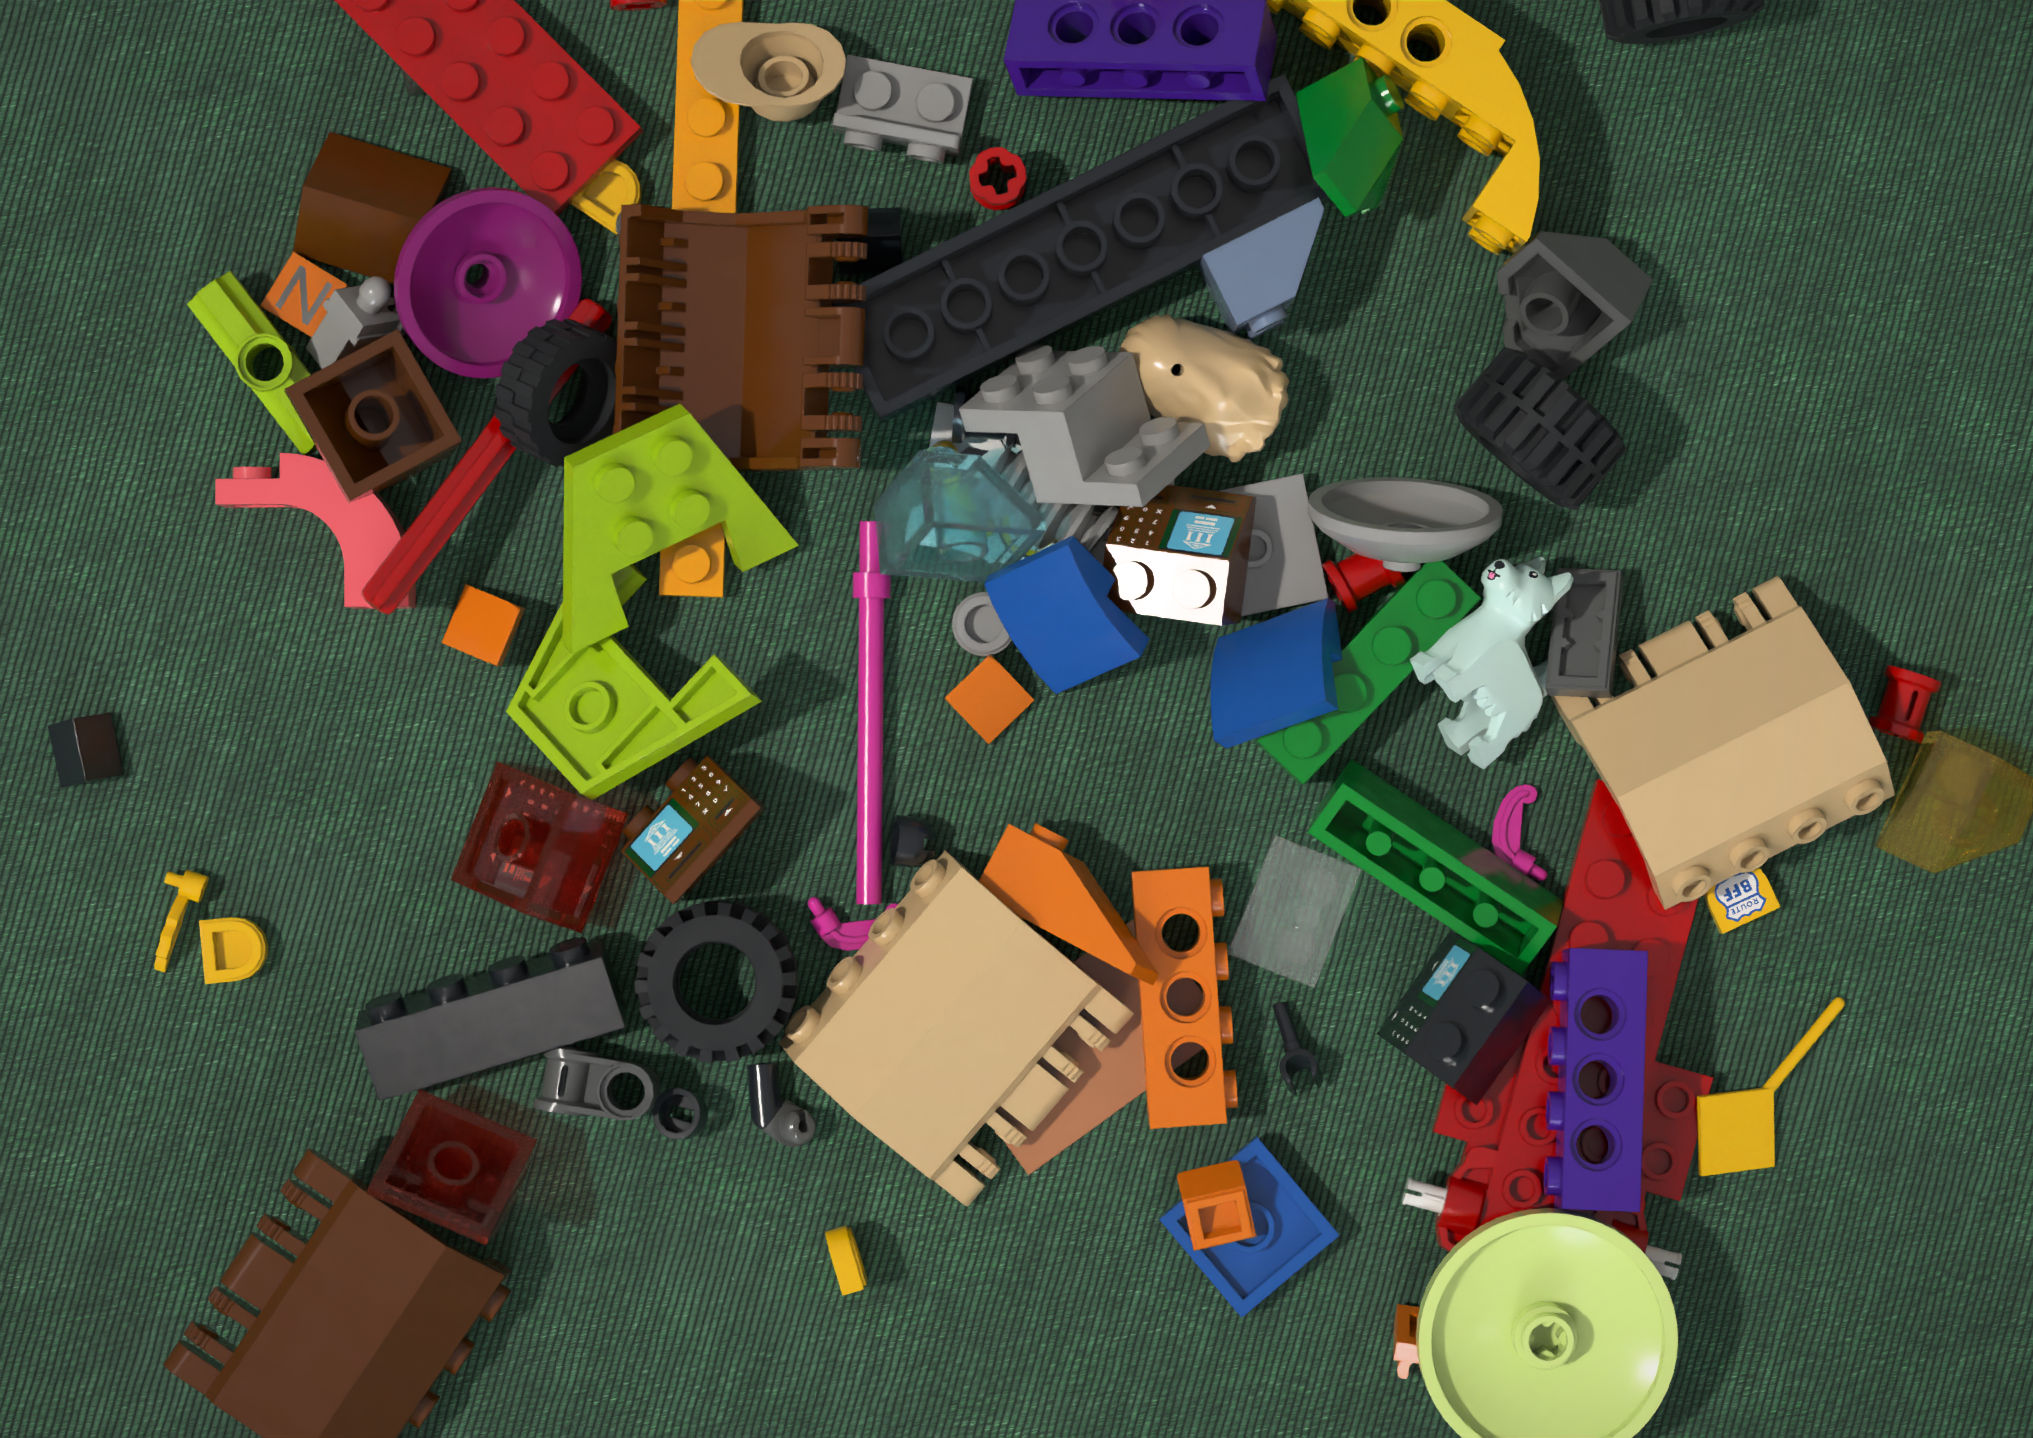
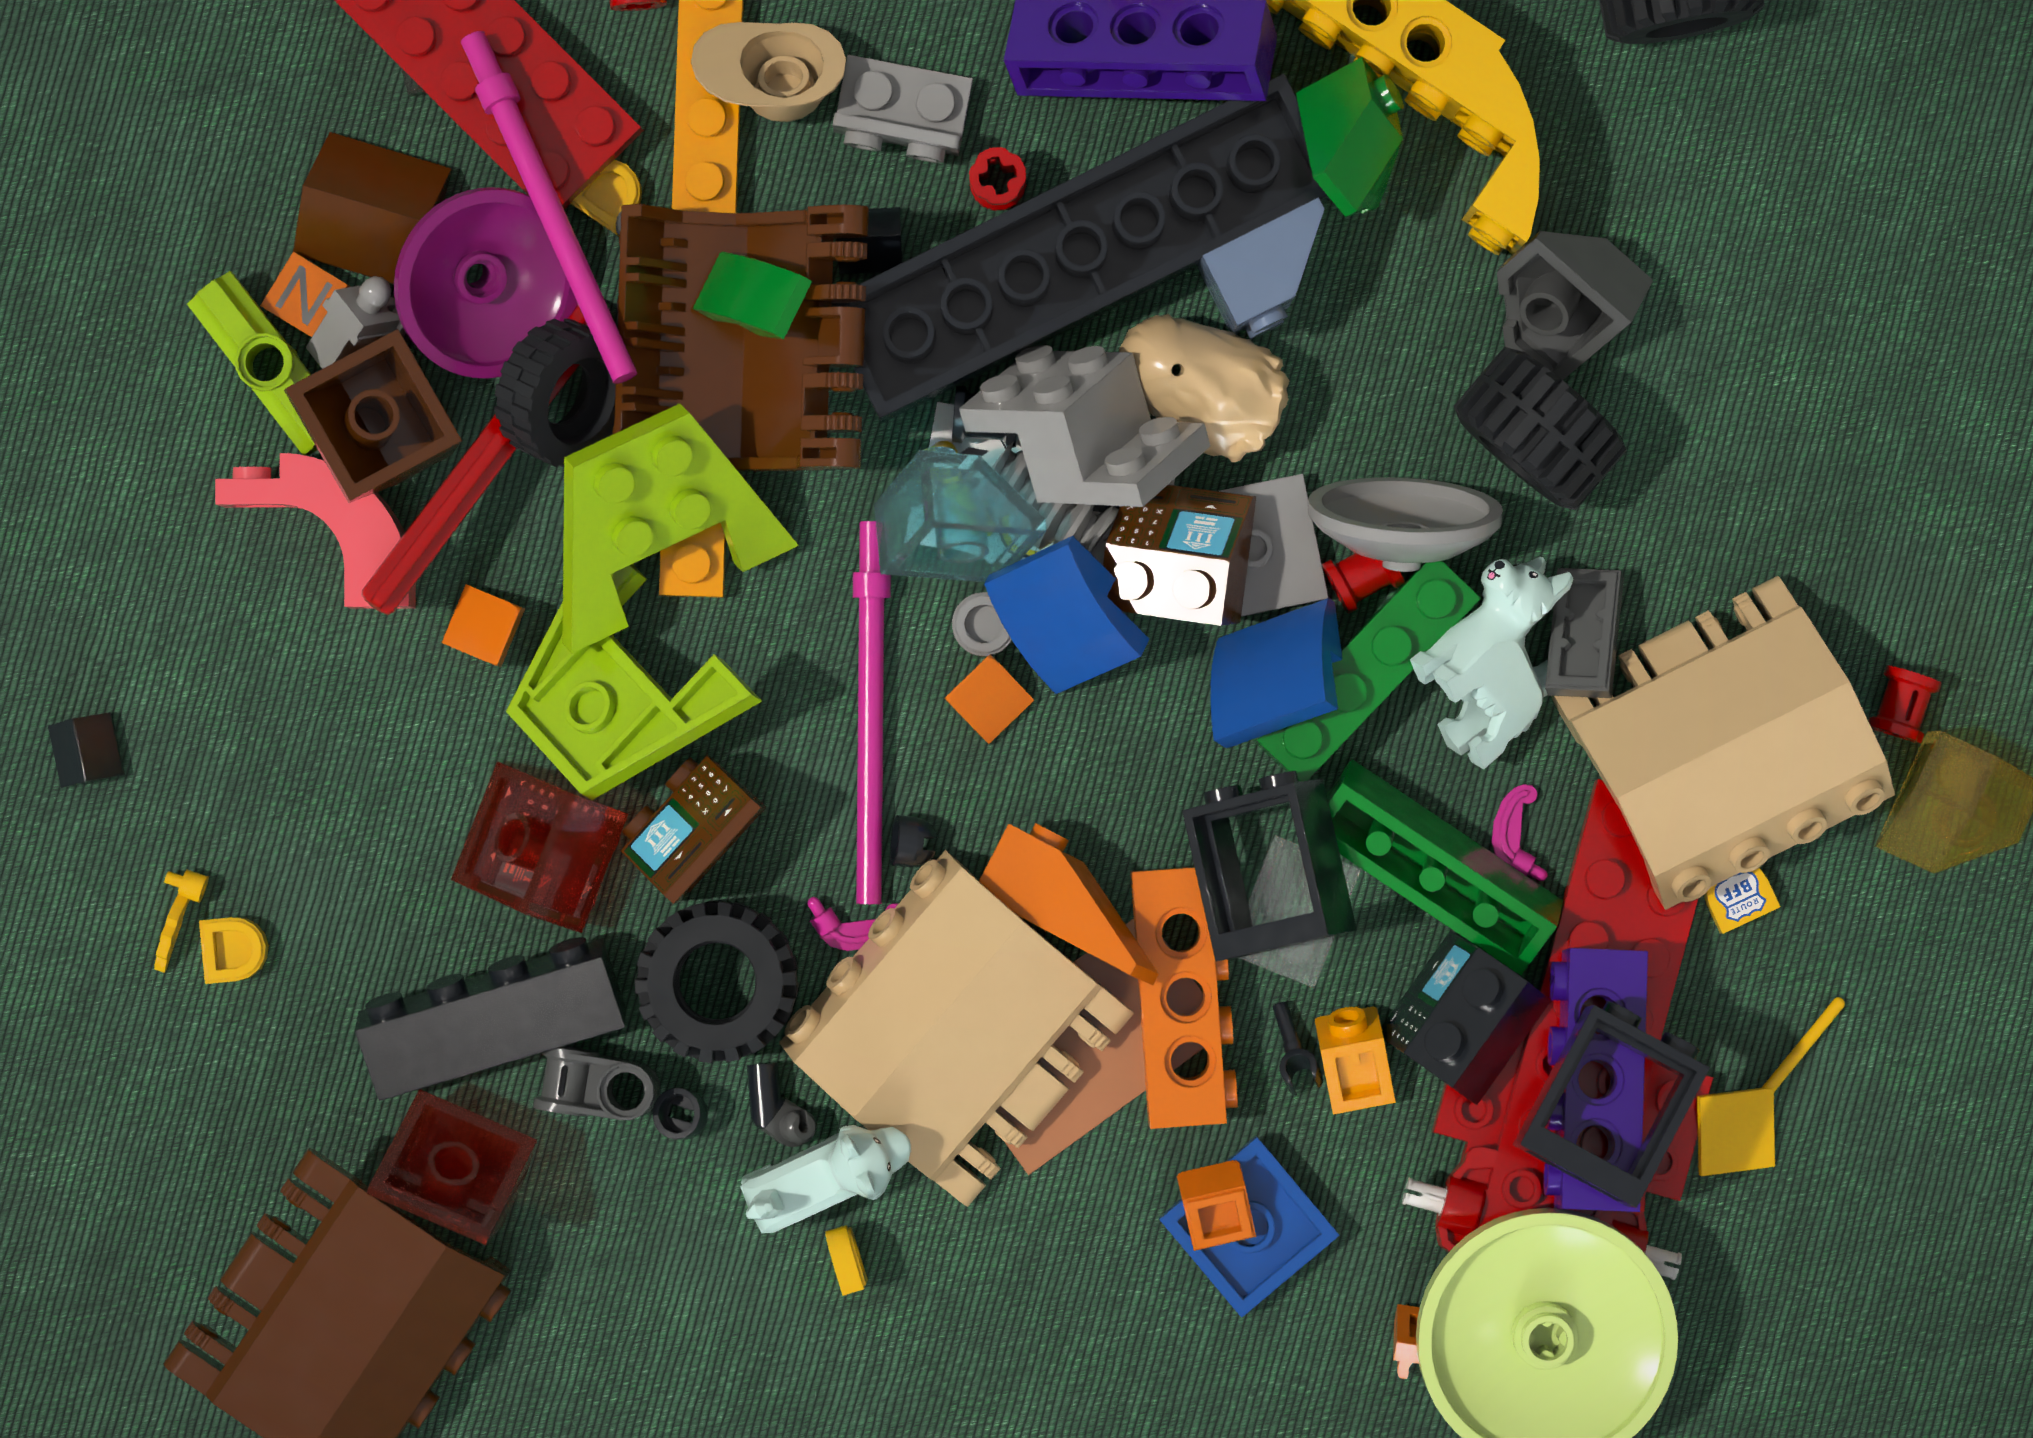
(500, 98): none -> dark pink bar
(752, 295): none -> green slope
(824, 1175): none -> light aqua animal
(1221, 876): none -> black window
(1354, 1059): none -> light orange bracket
(1669, 1052): none -> black window

